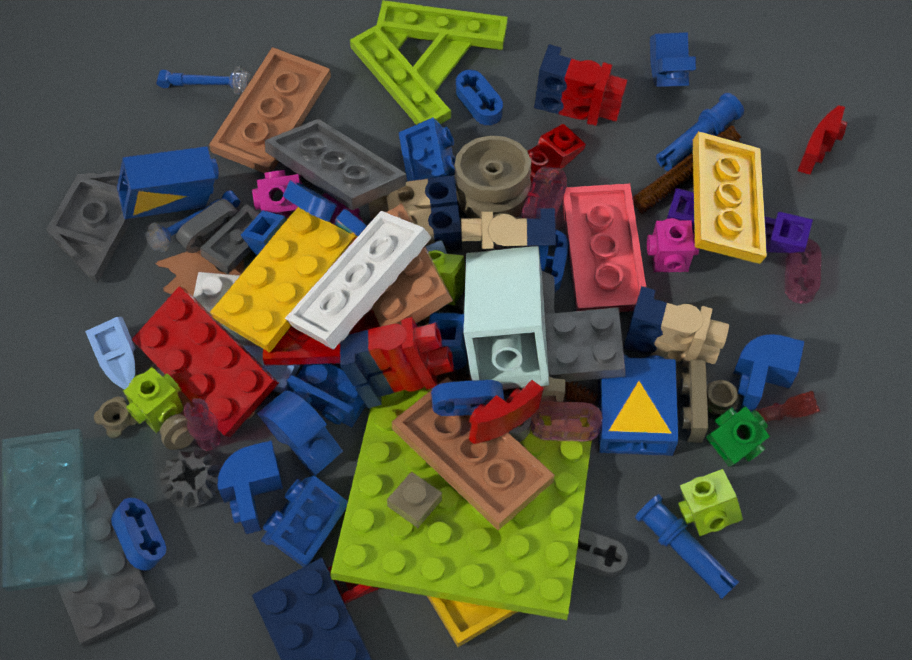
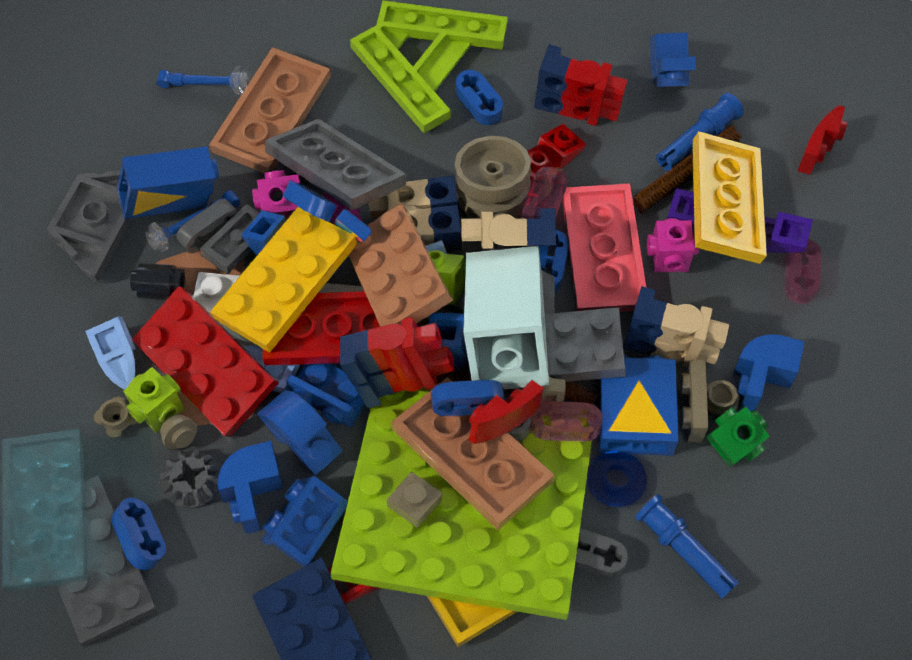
(156, 280): none -> black brick
(202, 424): clear pink pin -> none
(358, 279): white plate -> none
(427, 151): blue bracket -> none
(616, 495): none -> clear blue piece
(710, 503): lime brick -> none
(794, 407): clear red piece -> none

